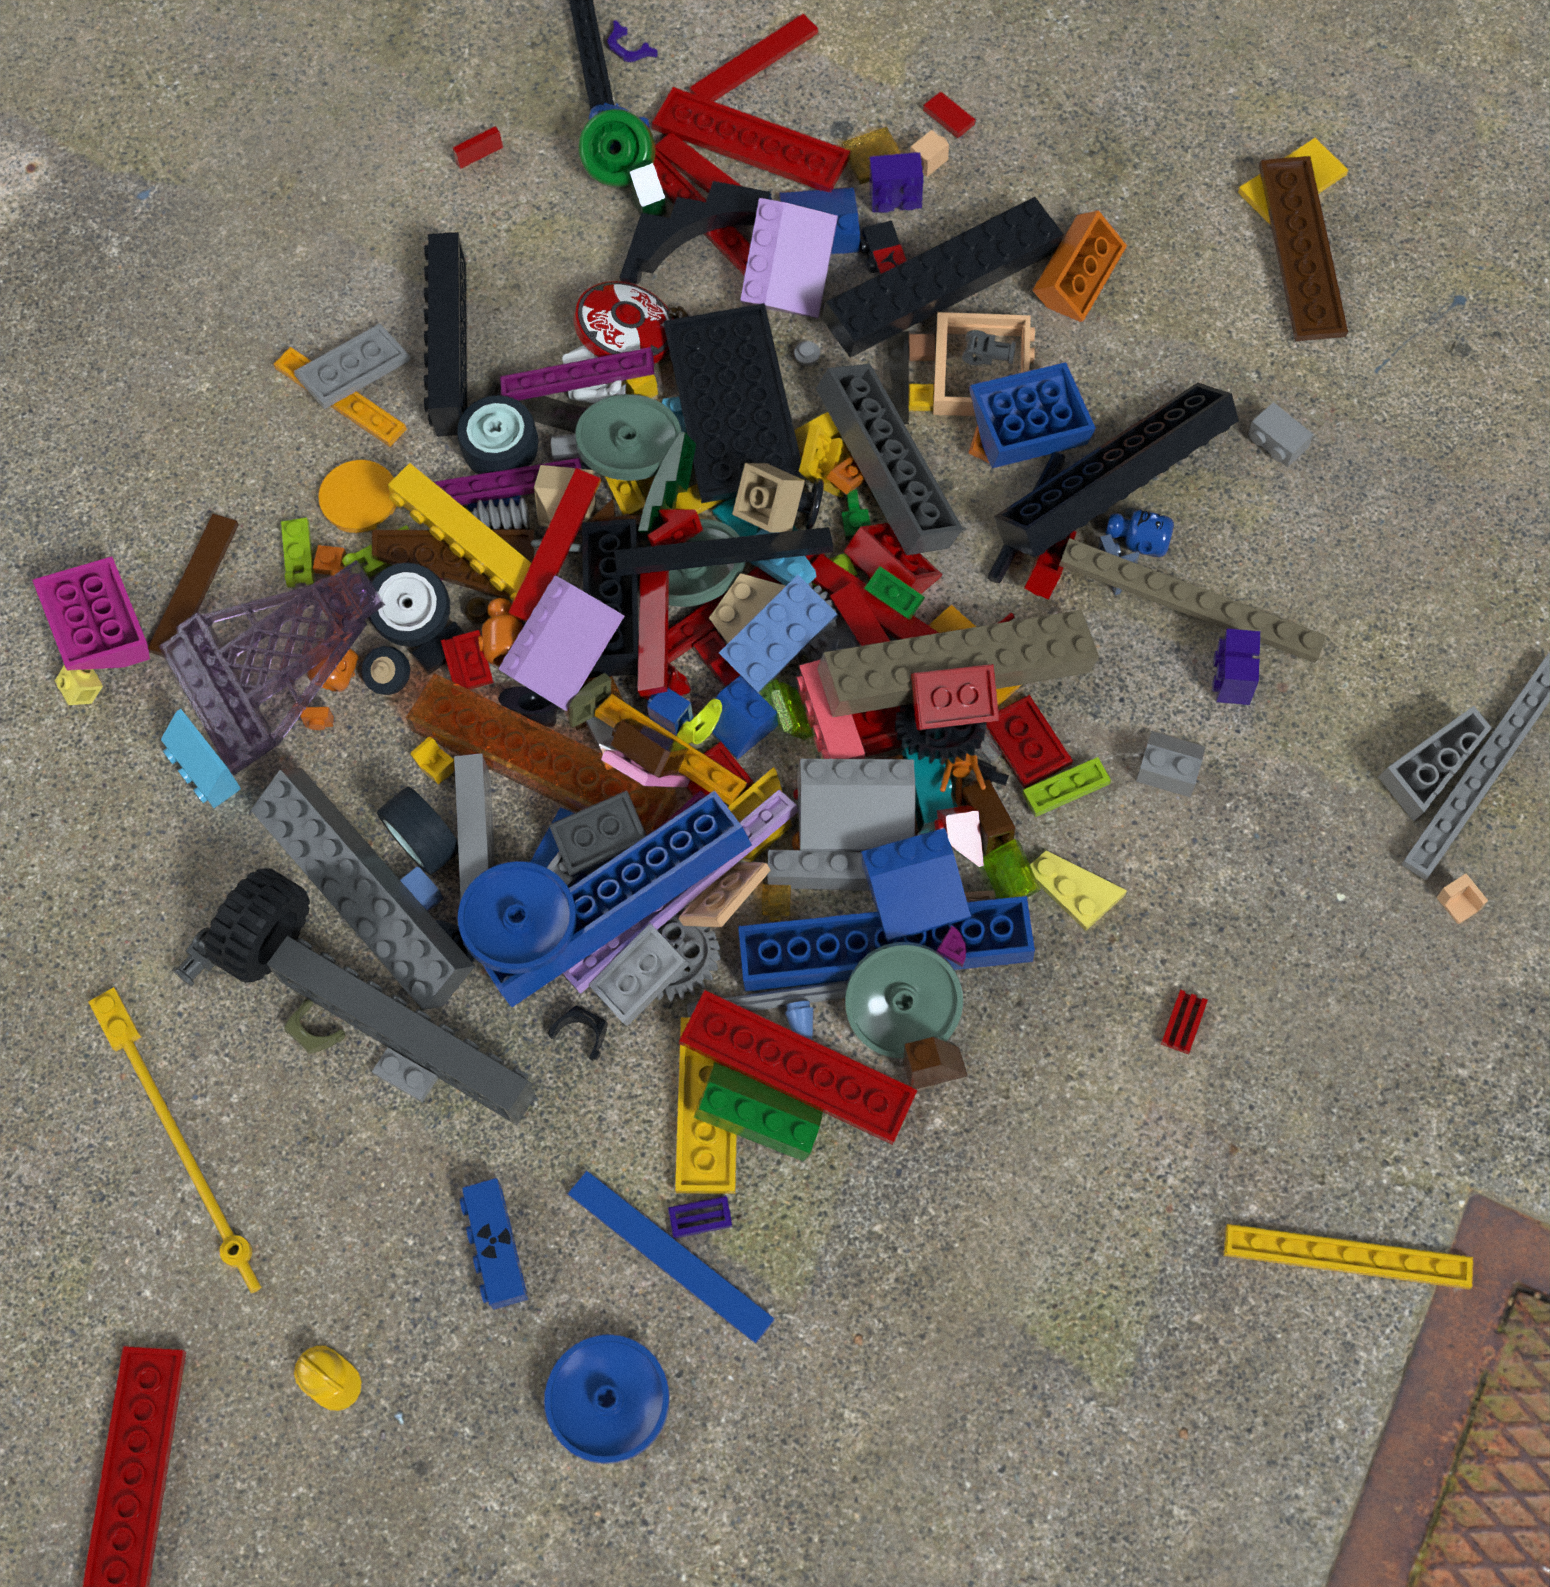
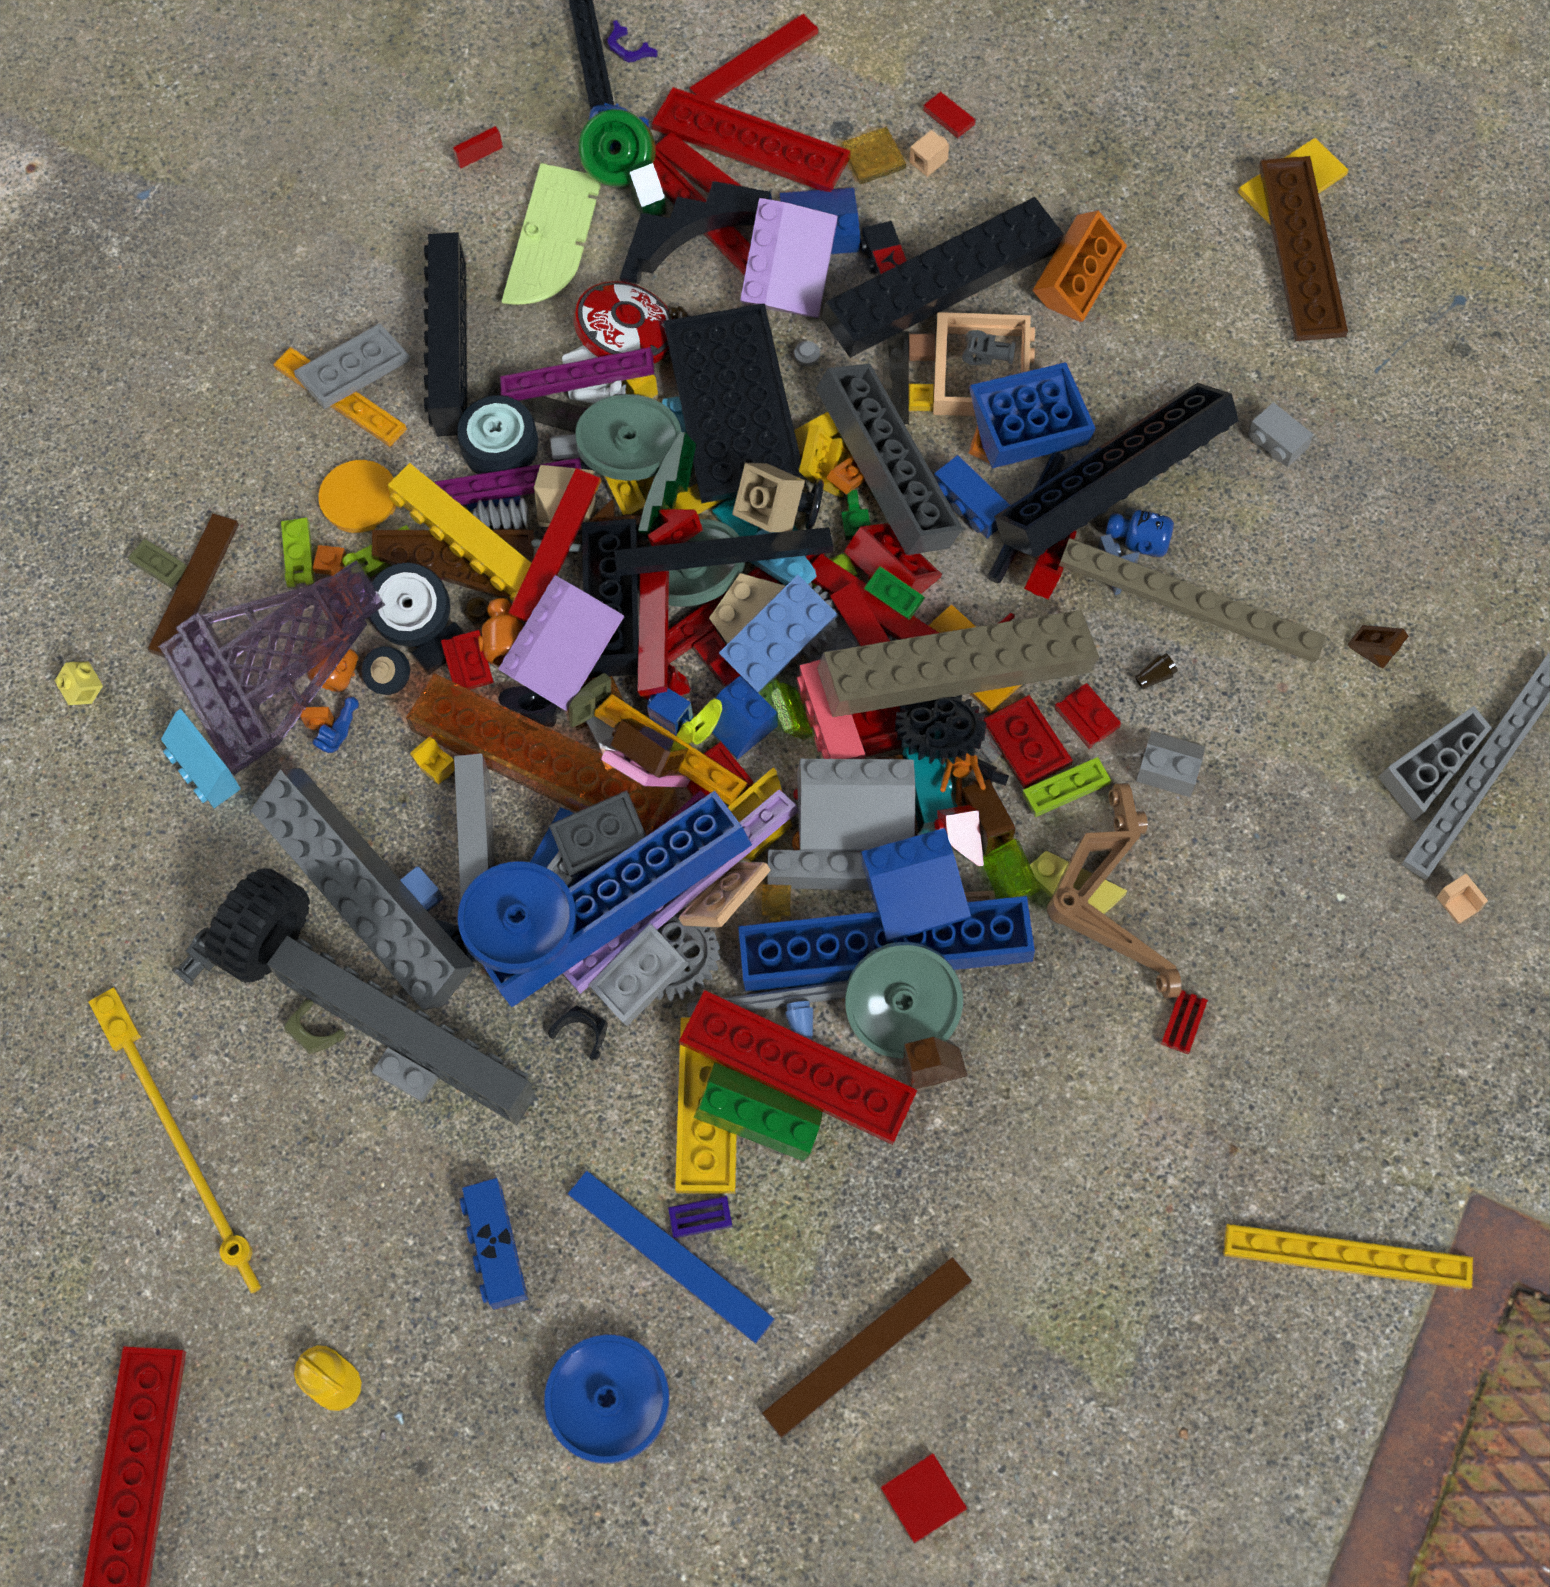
(92, 617): dark pink slope -> none
(157, 563): none -> olive plate
(331, 738): none -> blue piece
(418, 830): black wheel -> none
(547, 244): none -> yellowish green door
(866, 1348): none -> reddish brown tile
(896, 182): dark purple piece -> none
(923, 1498): none -> red tile
(953, 947): magenta tile -> none
(955, 697): red tile -> none
(970, 495): none -> blue brick
(1072, 906): none -> medium nougat piece
(1087, 715): none -> red plate
(1157, 671): none -> dark brown cone
(1236, 669): dark purple piece -> none
(1378, 643): none -> reddish brown slope

